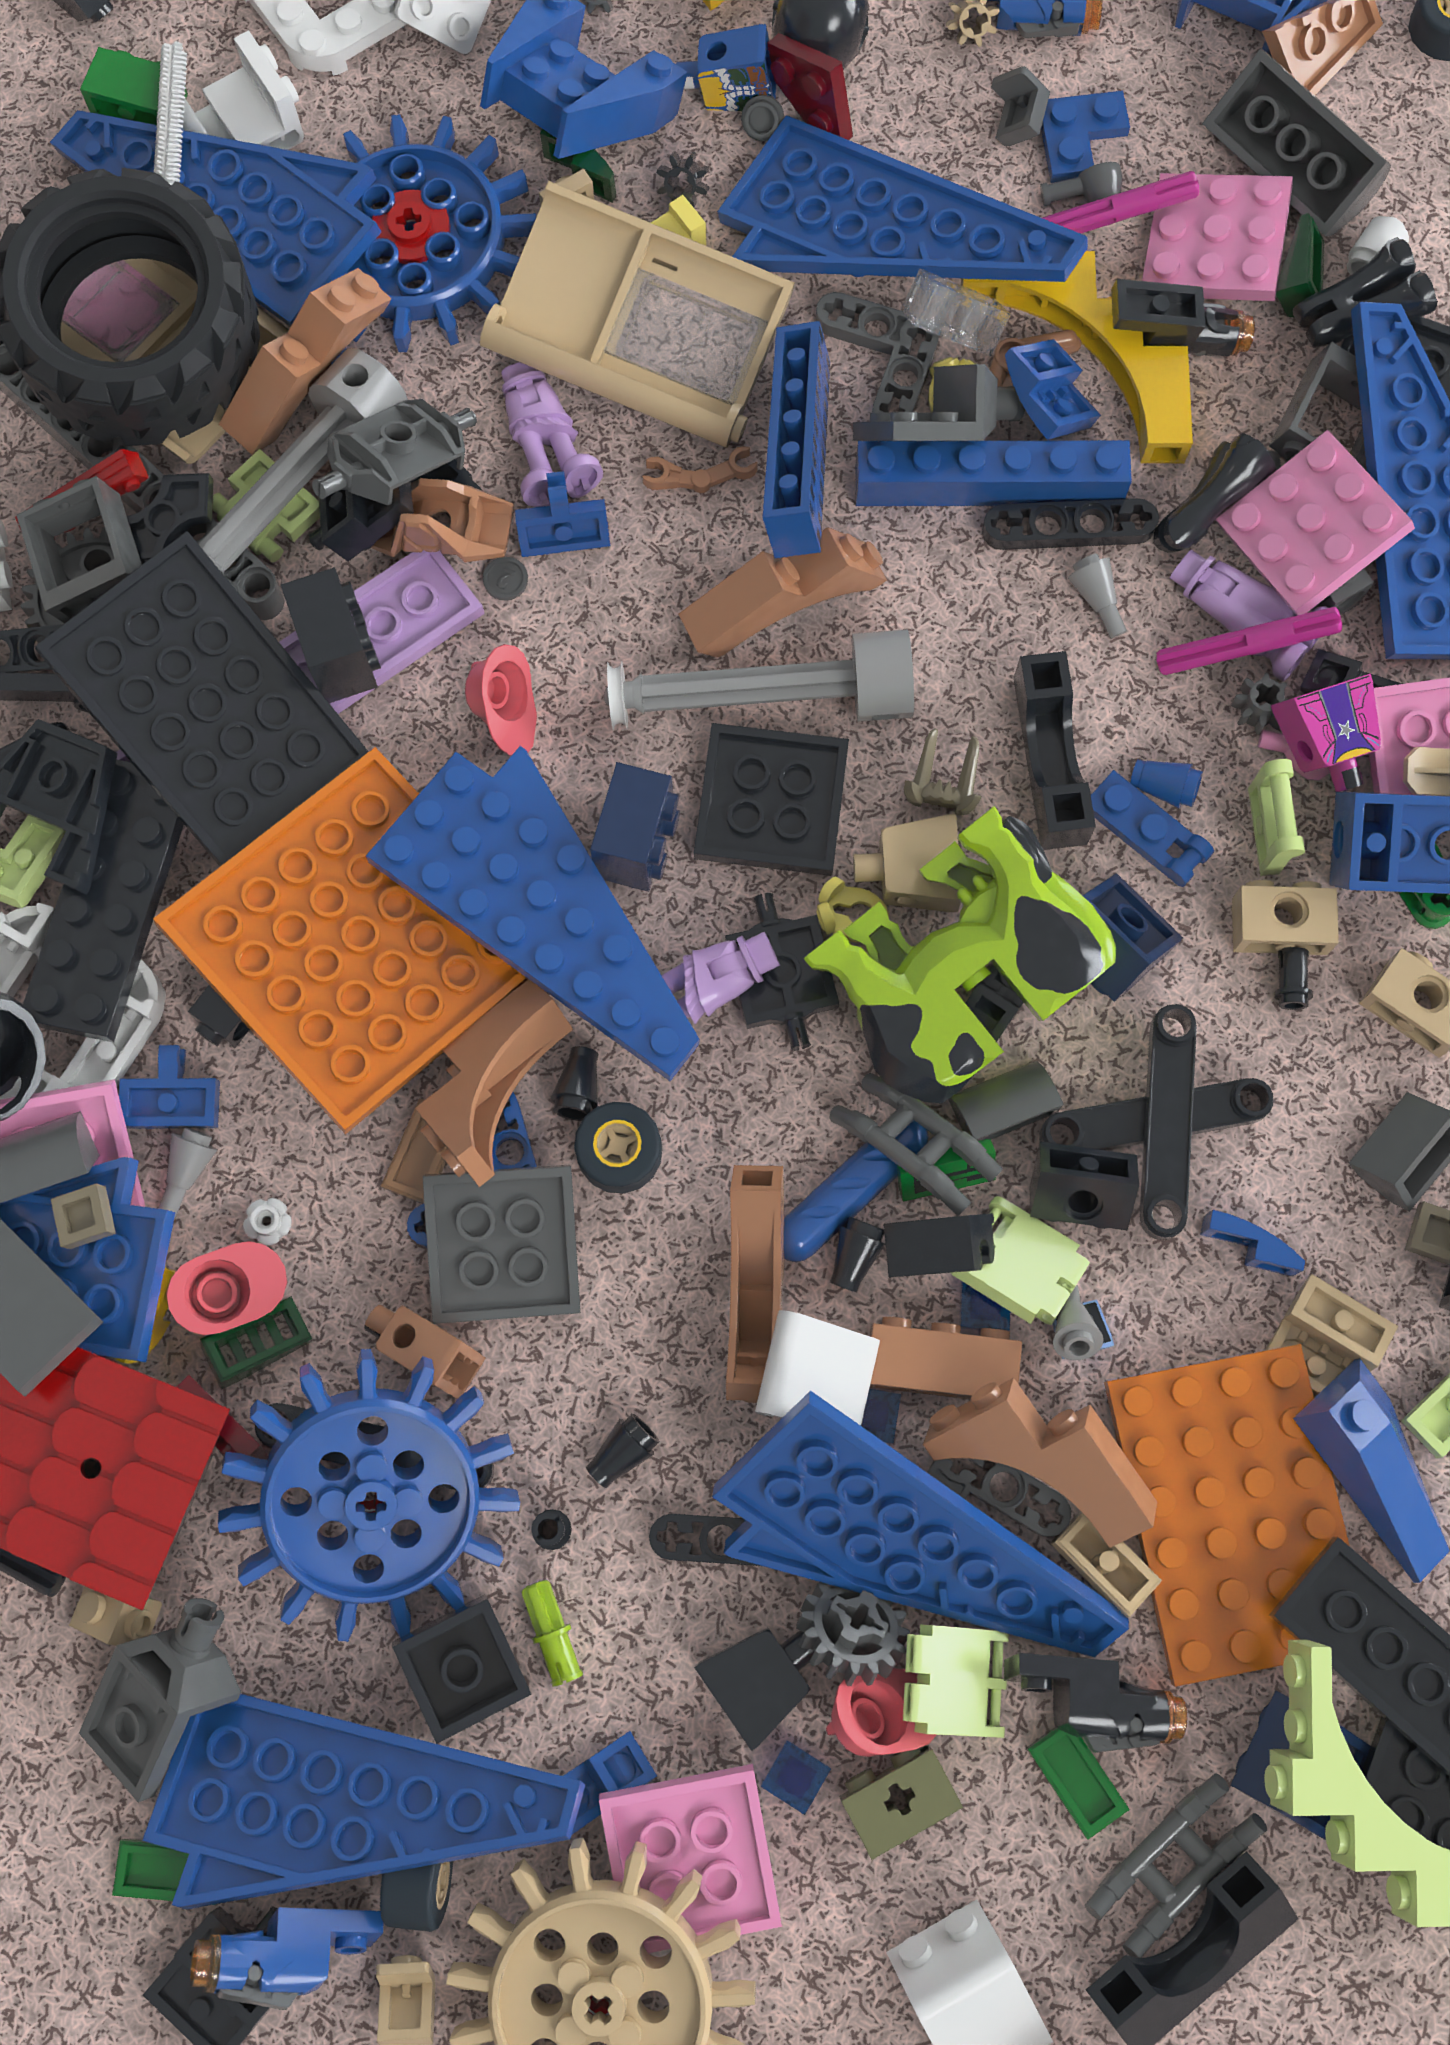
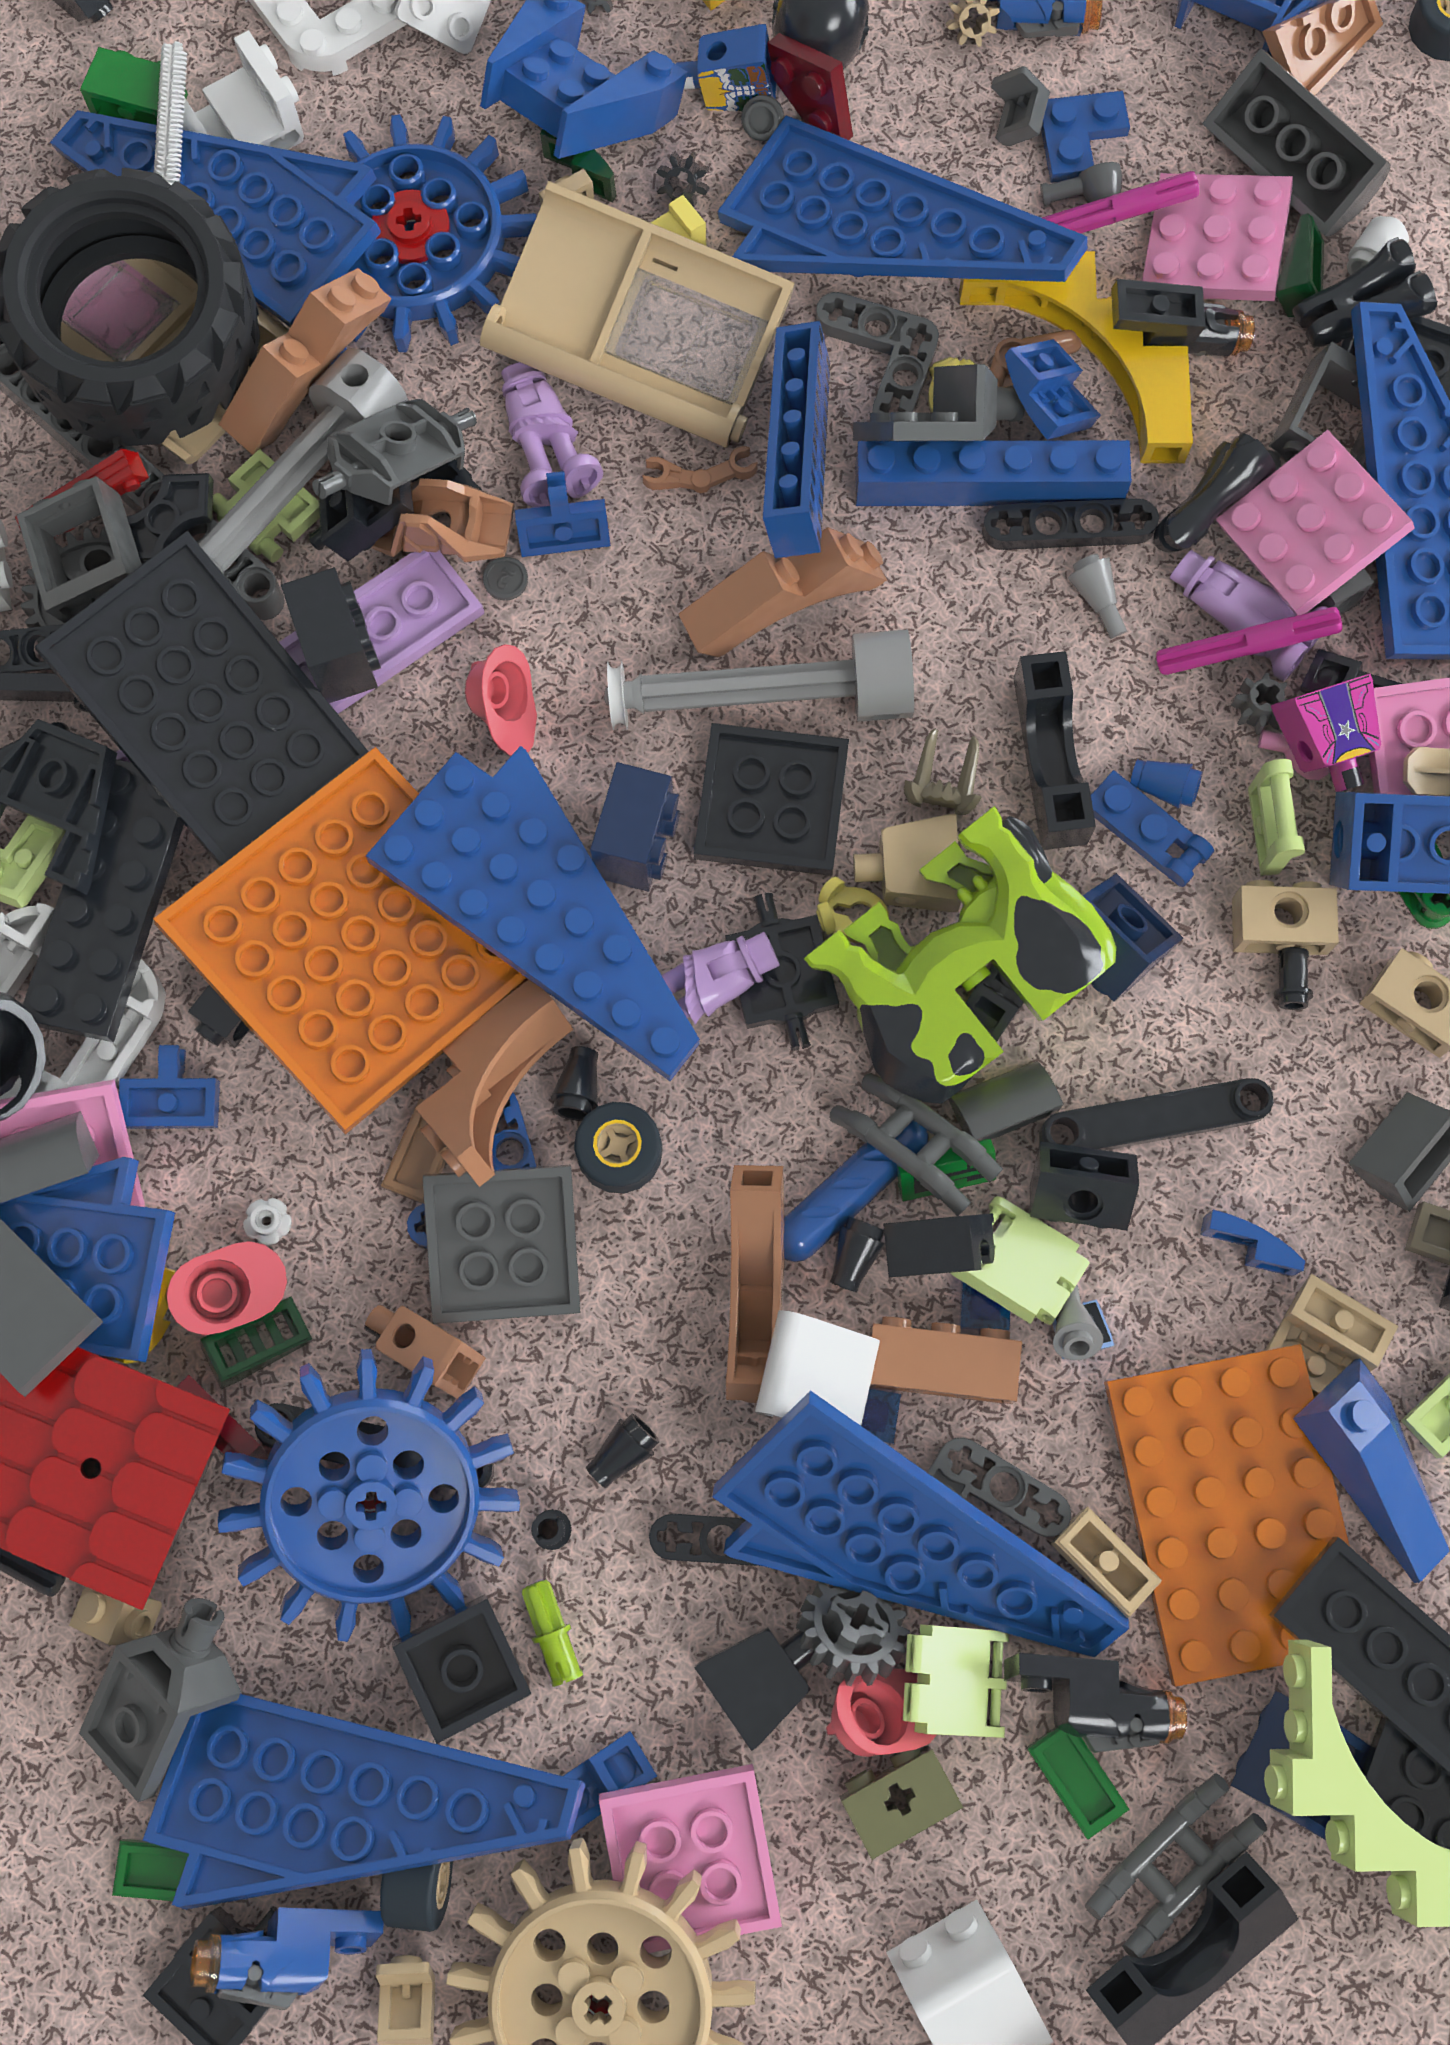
(83, 1216): dark tan plate -> none
(187, 1160): light grey cone -> none
(795, 1777): clear blue plate -> none
(955, 312): clear brick -> none
(1068, 1454): nougat arch -> none
(1168, 1121): black piece -> none

